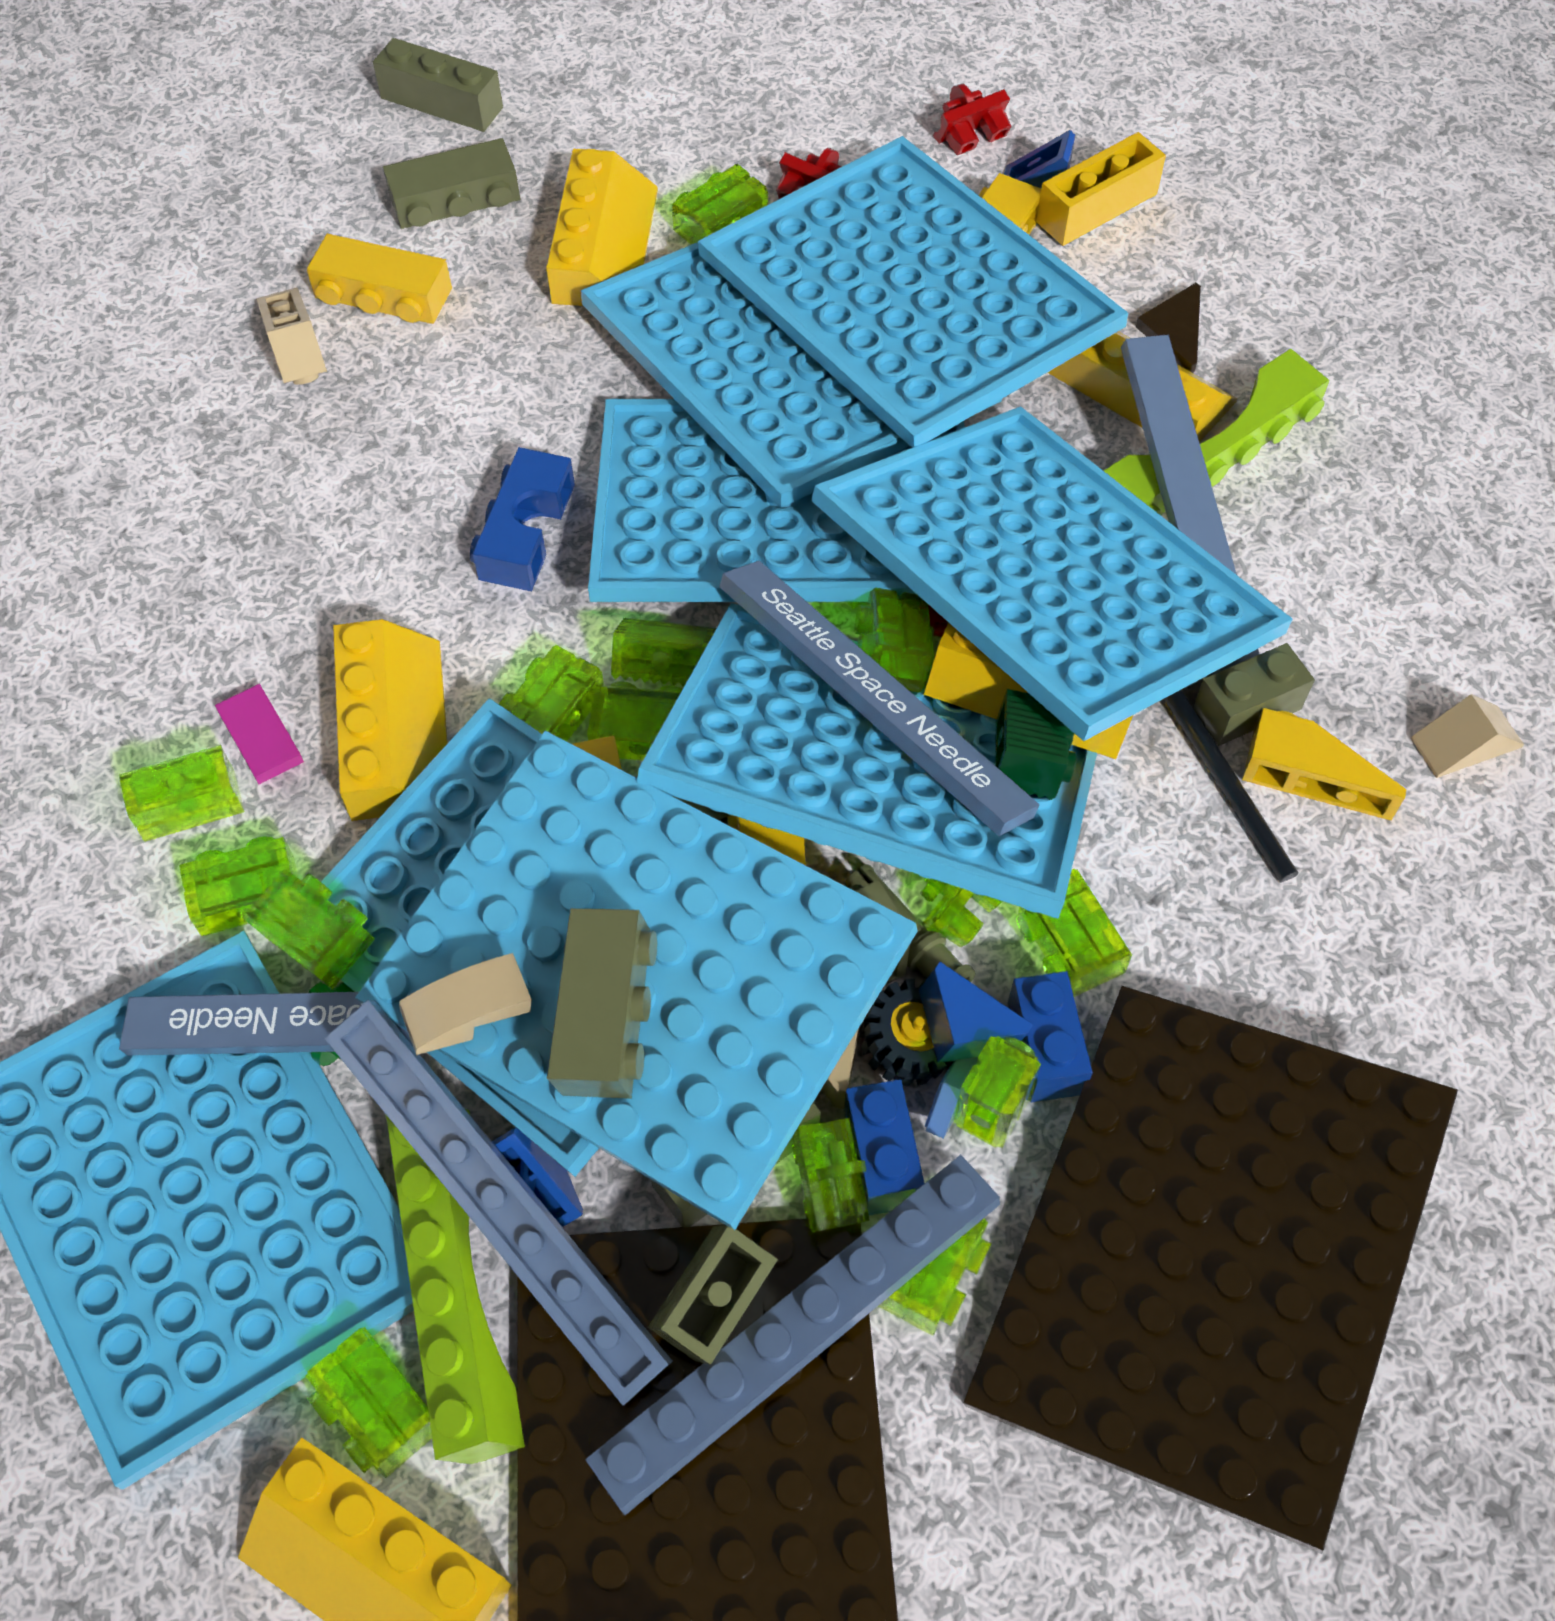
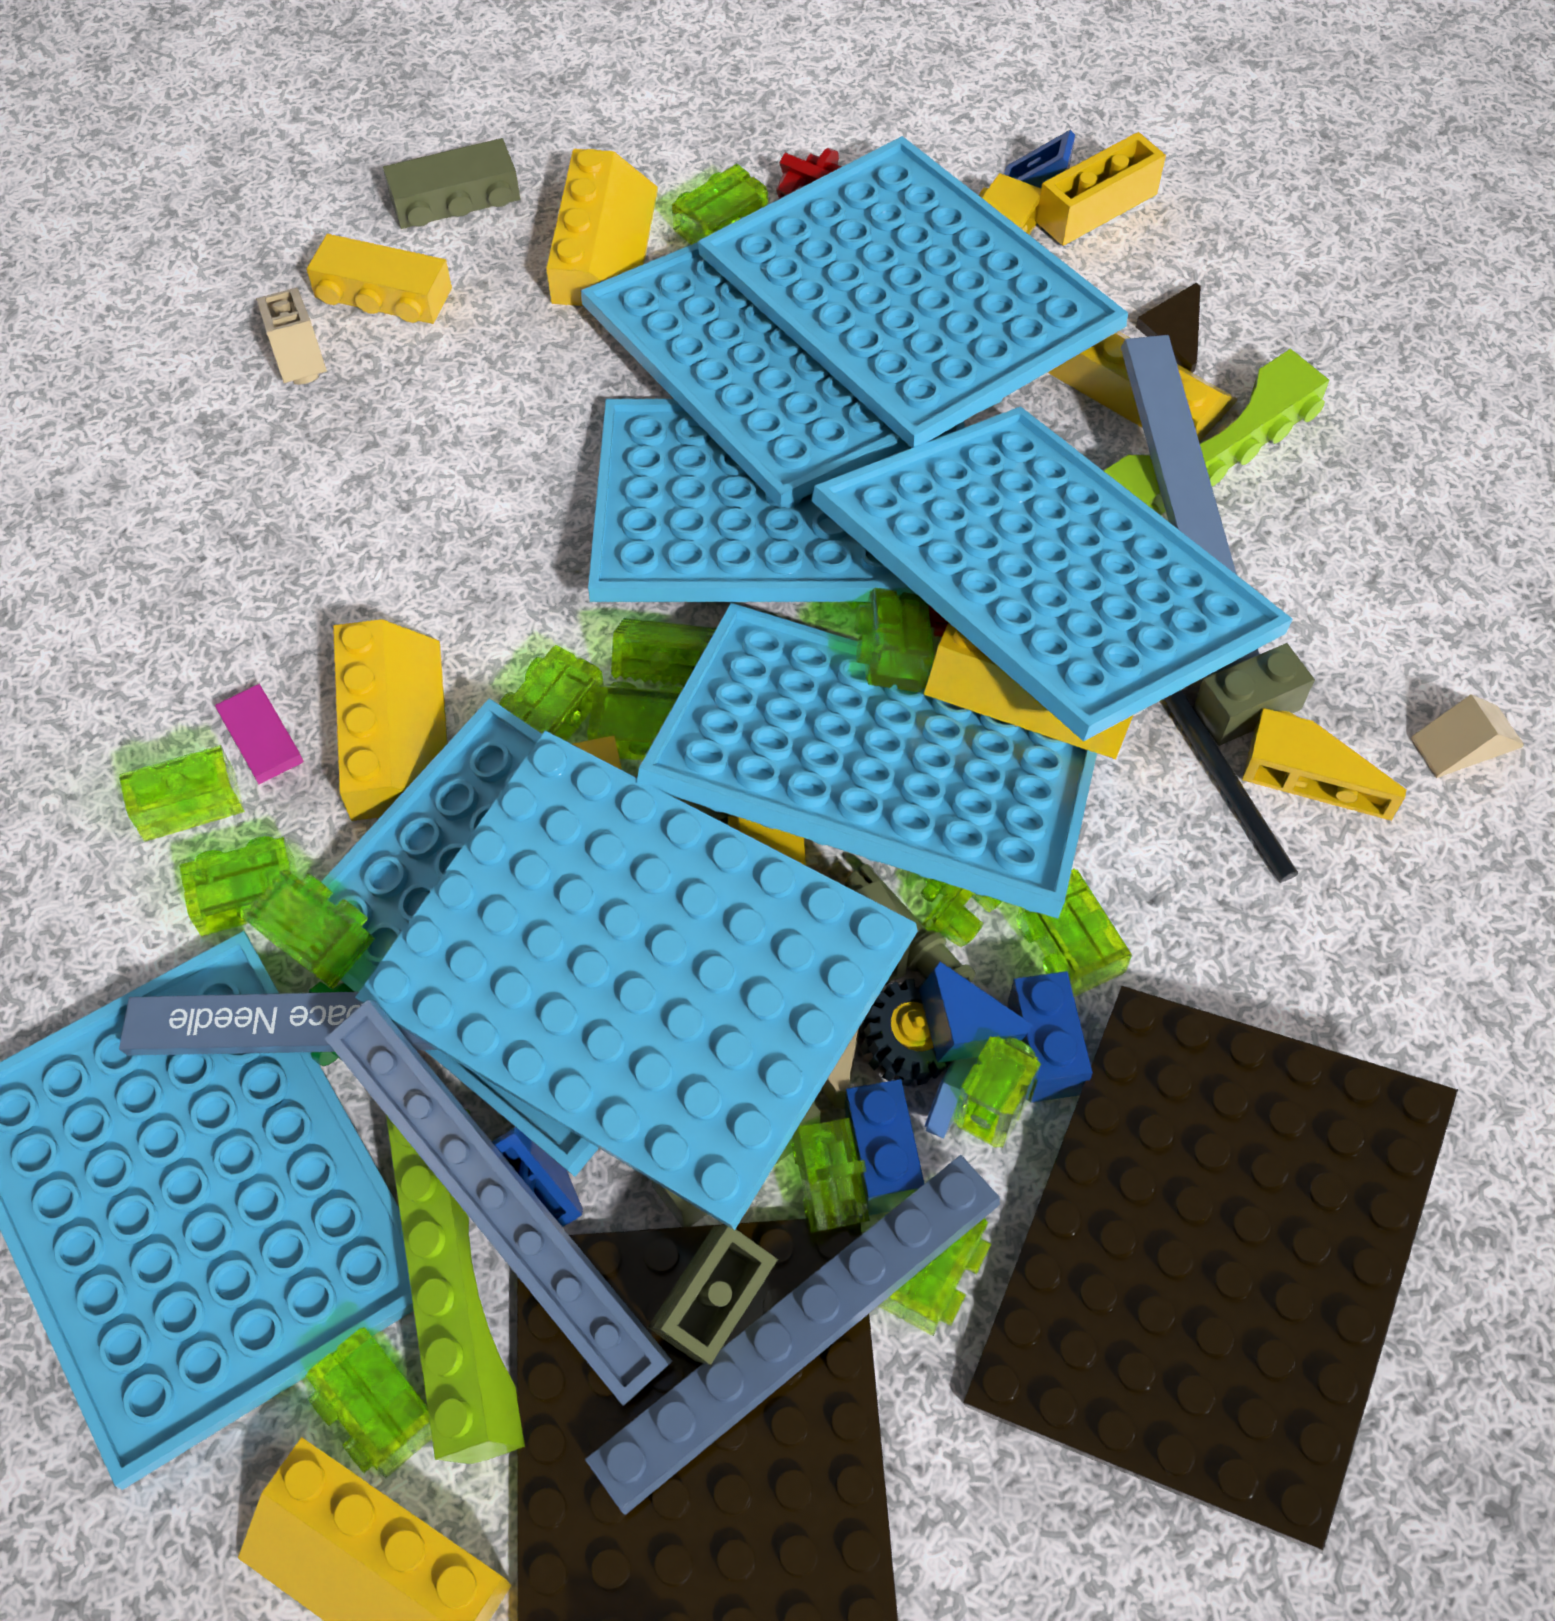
(438, 84): olive brick -> none
(471, 997): tan slope -> none
(530, 488): blue arch -> none
(602, 1003): olive brick -> none
(881, 698): sand blue tile -> none
(969, 112): red hips -> none
(1033, 745): dark green brick -> none

